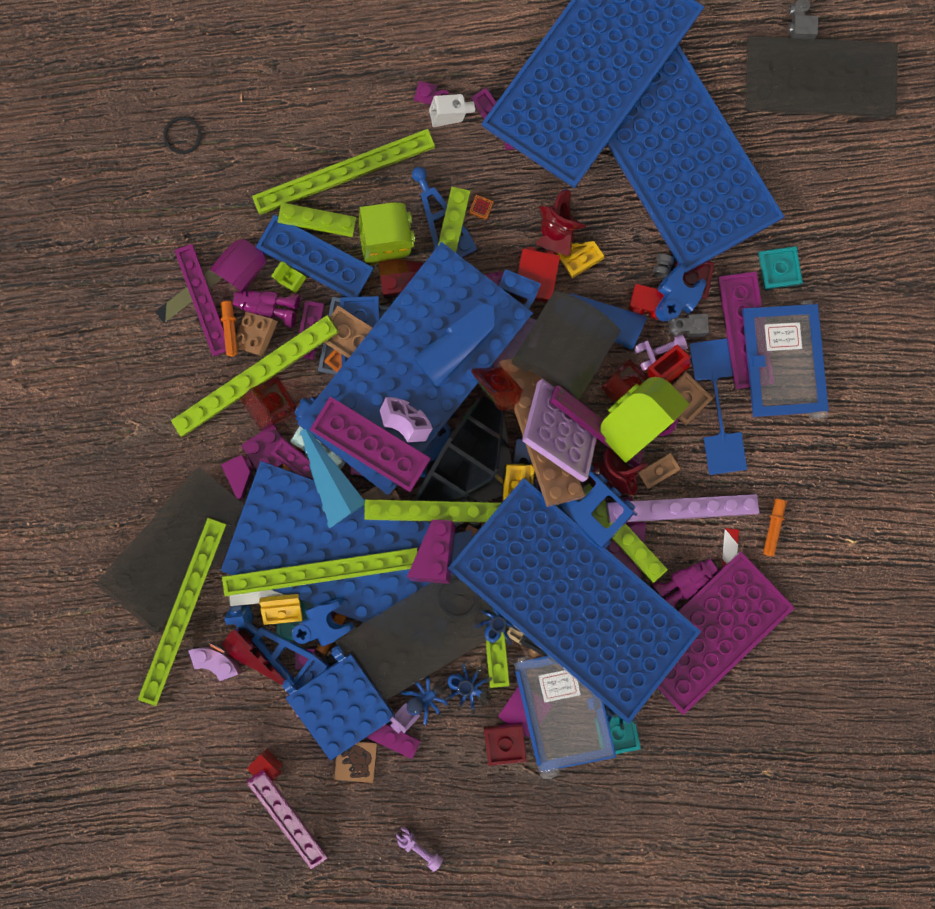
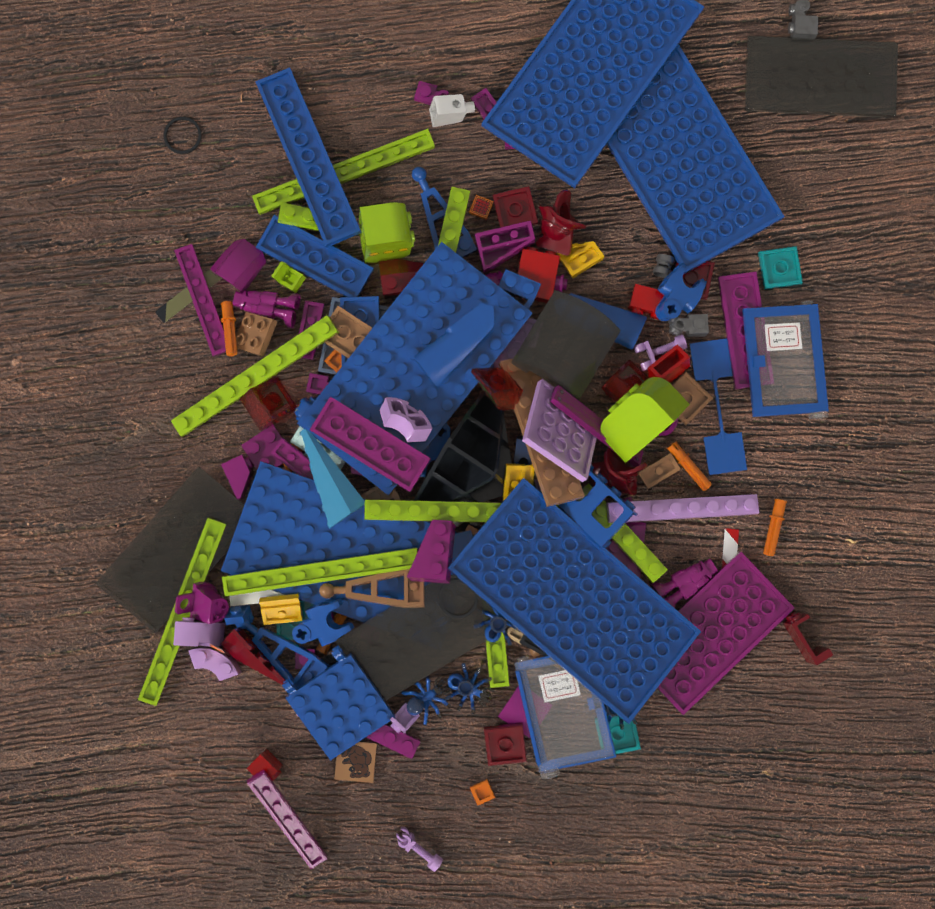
(198, 633): none -> lavender brick
(203, 603): none -> magenta container
(308, 157): none -> blue plate
(316, 383): none -> magenta plate
(413, 590): none -> medium nougat plate
(482, 792): none -> orange tile
(503, 244): none -> magenta wedge
(515, 207): none -> dark red plate
(561, 283): none -> magenta plate
(690, 467): none -> orange axle
(811, 656): none -> dark red panel

